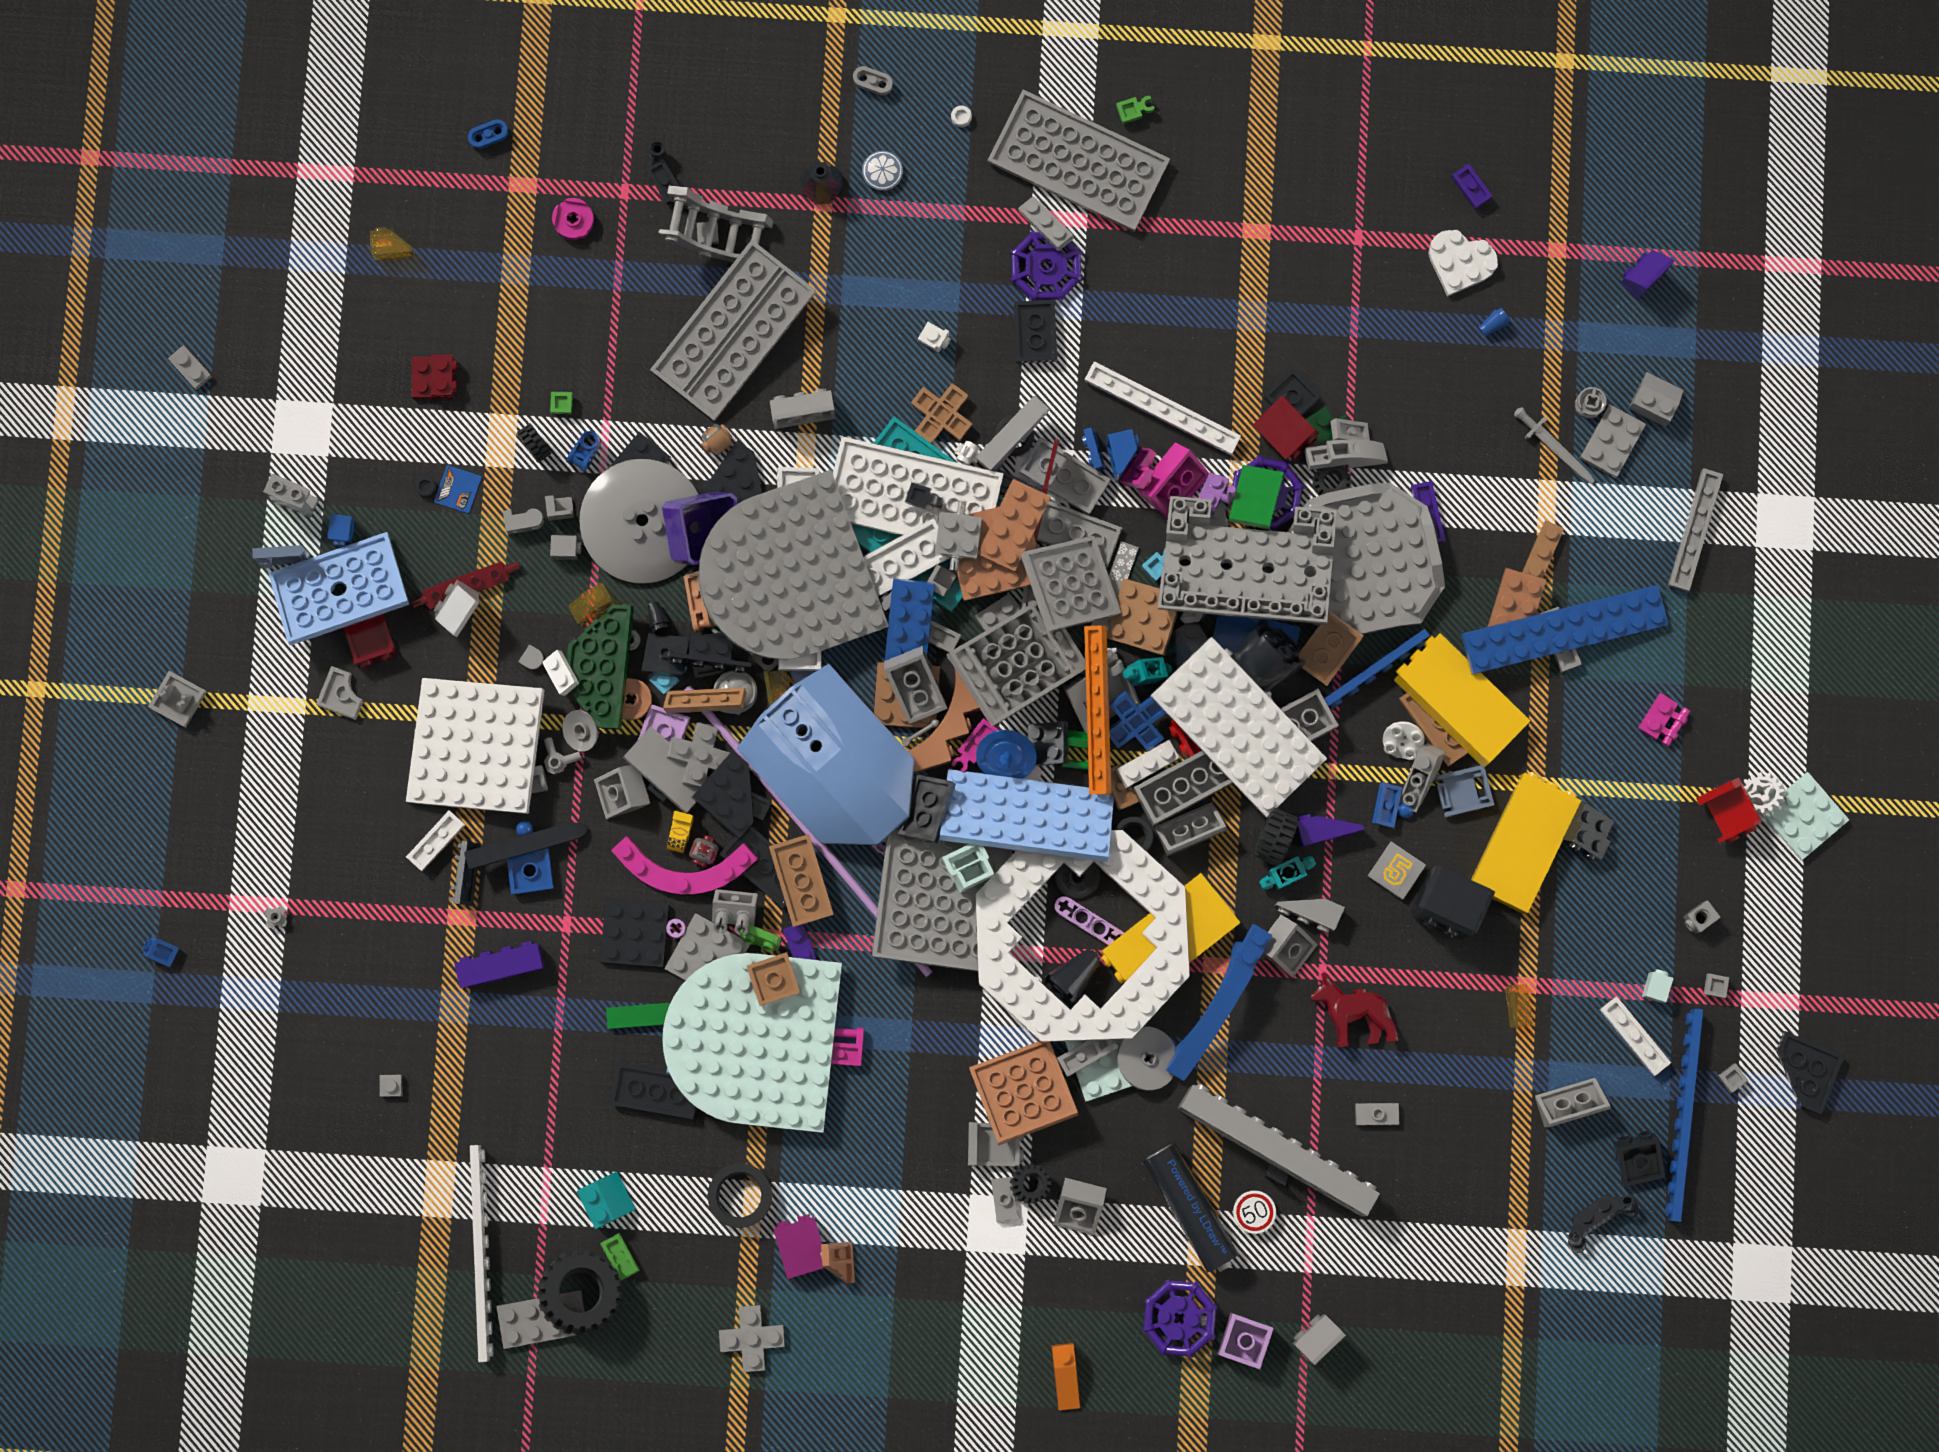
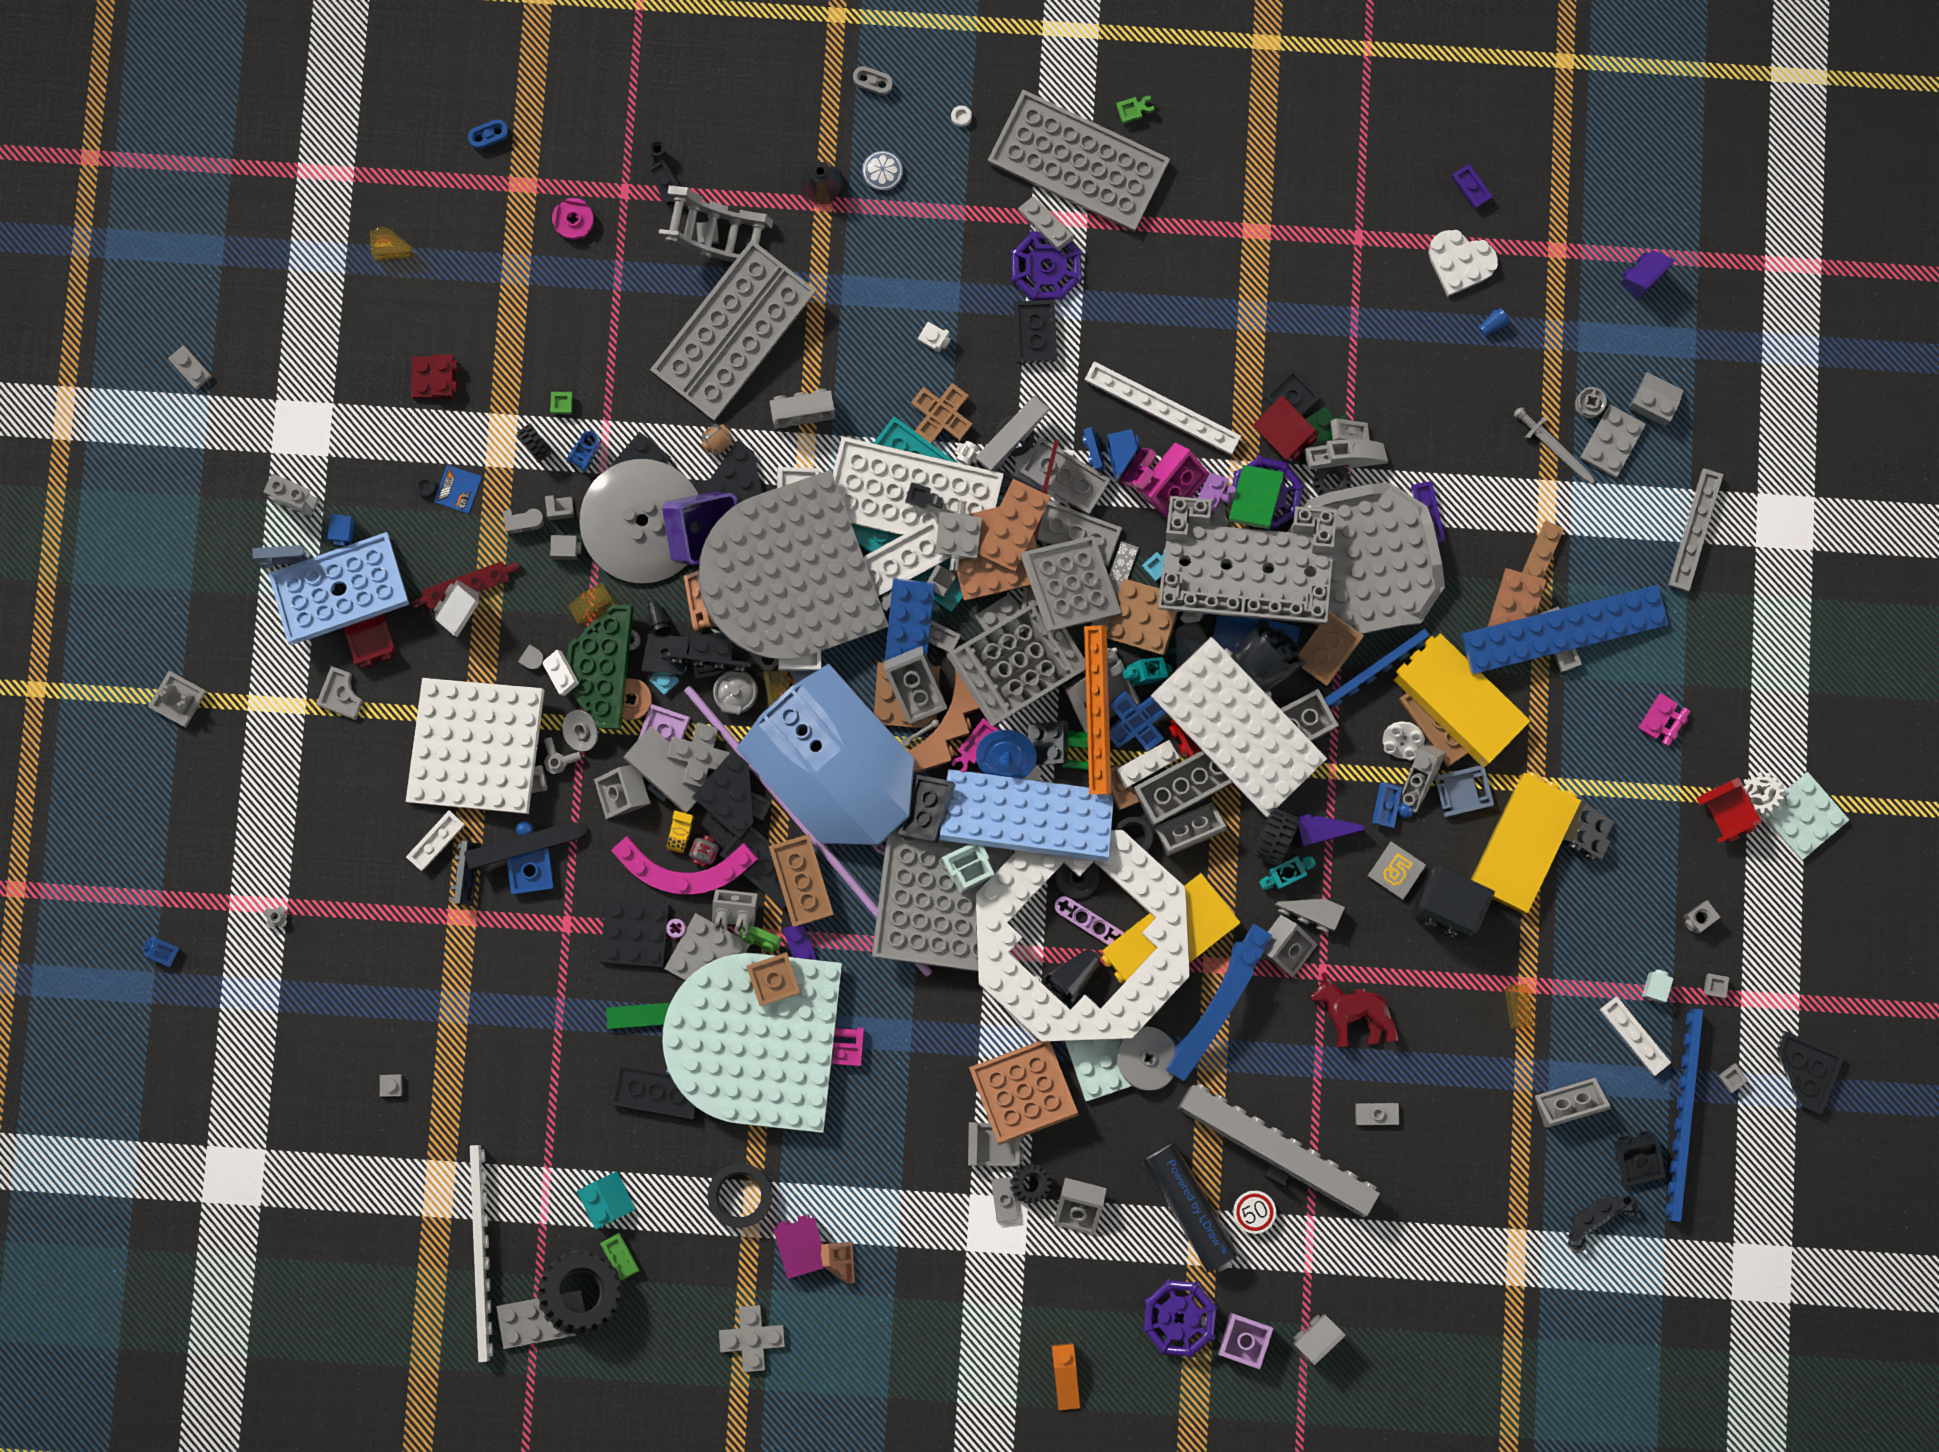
(500, 965): dark purple brick -> none
(705, 700): medium nougat plate -> none
(1084, 1055): light grey plate -> none

